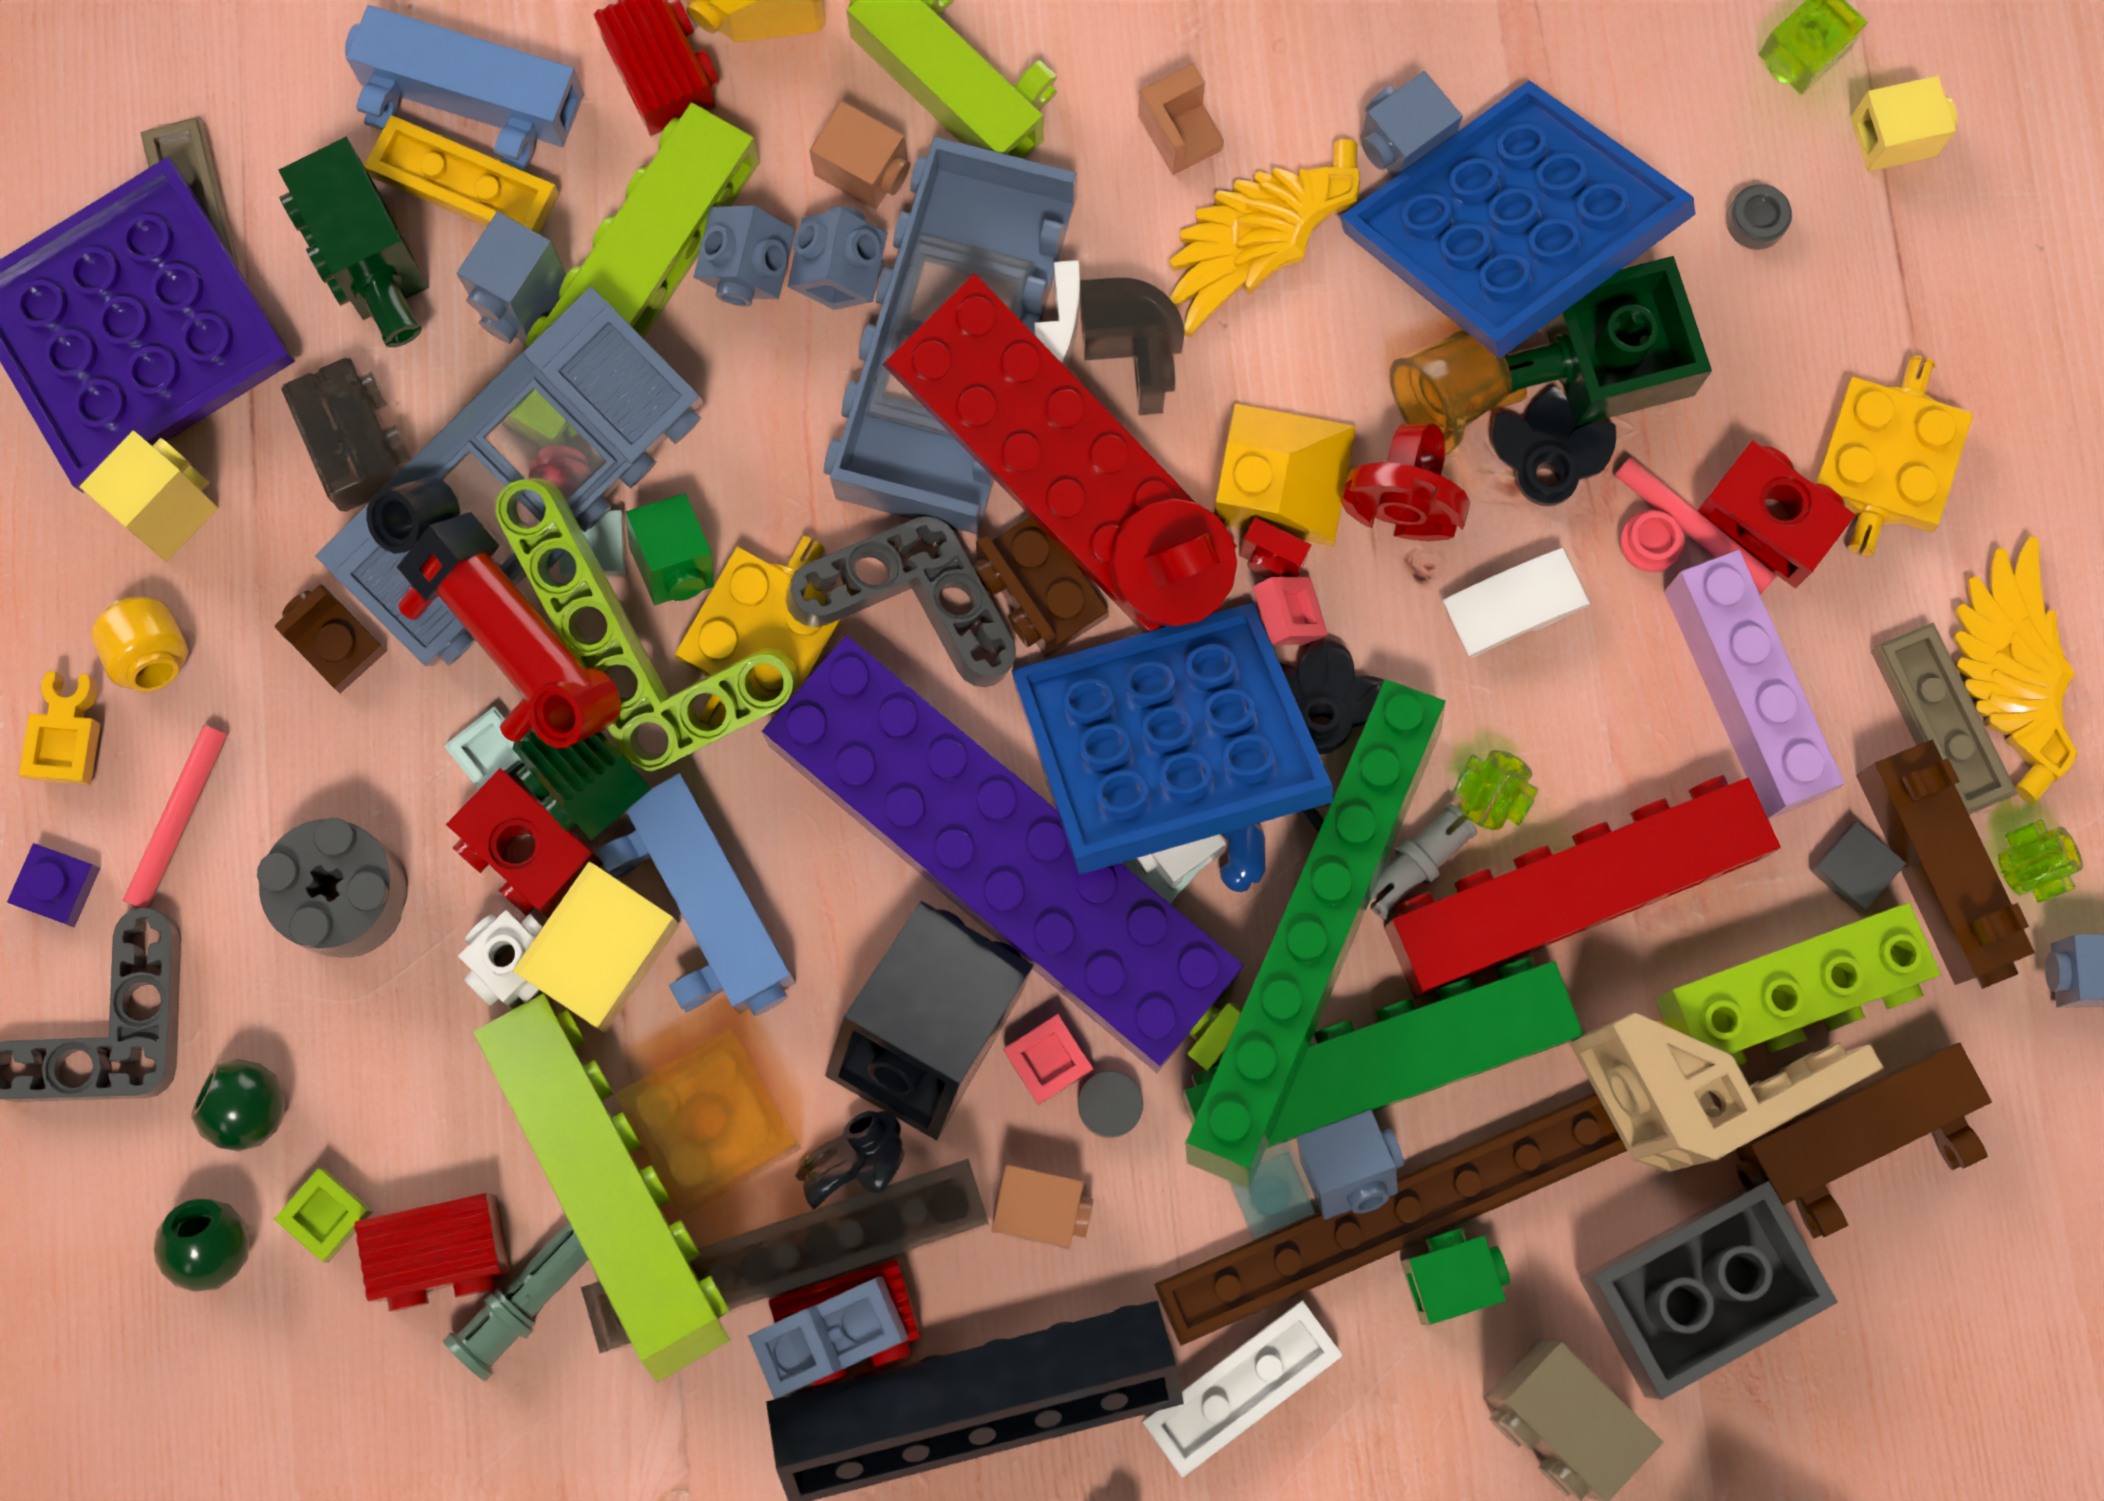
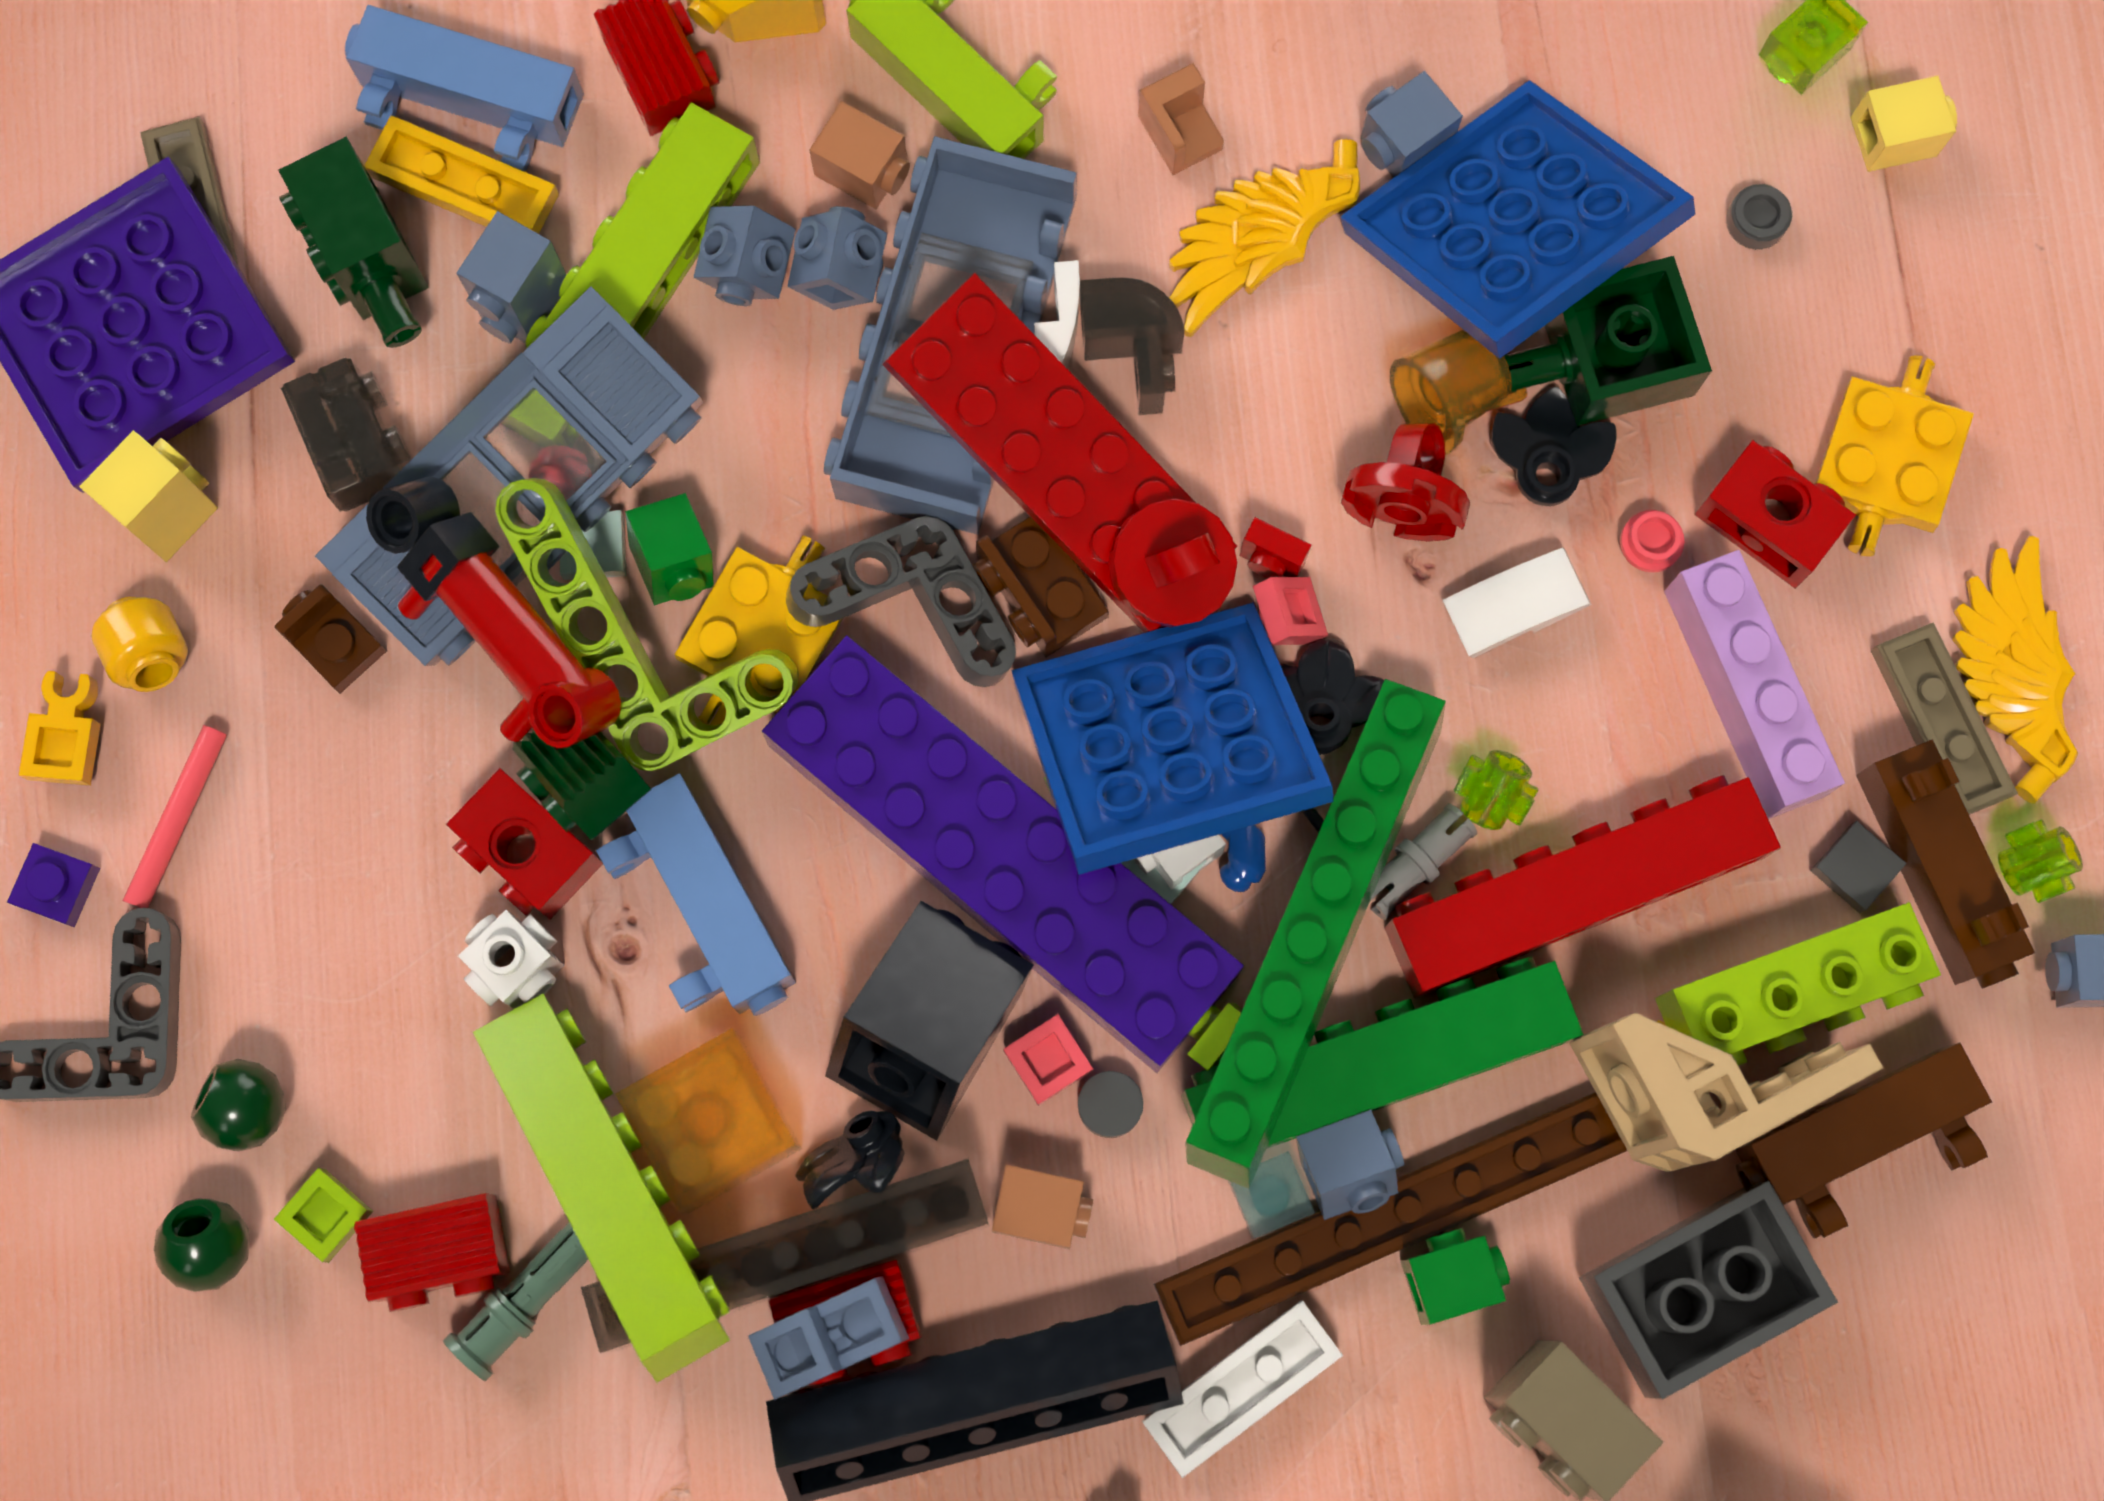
(298, 878): dark grey brick -> none
(484, 749): light aqua tile -> none
(596, 947): light yellow slope -> none
(1284, 473): yellow slope -> none
(1689, 519): coral bar -> none

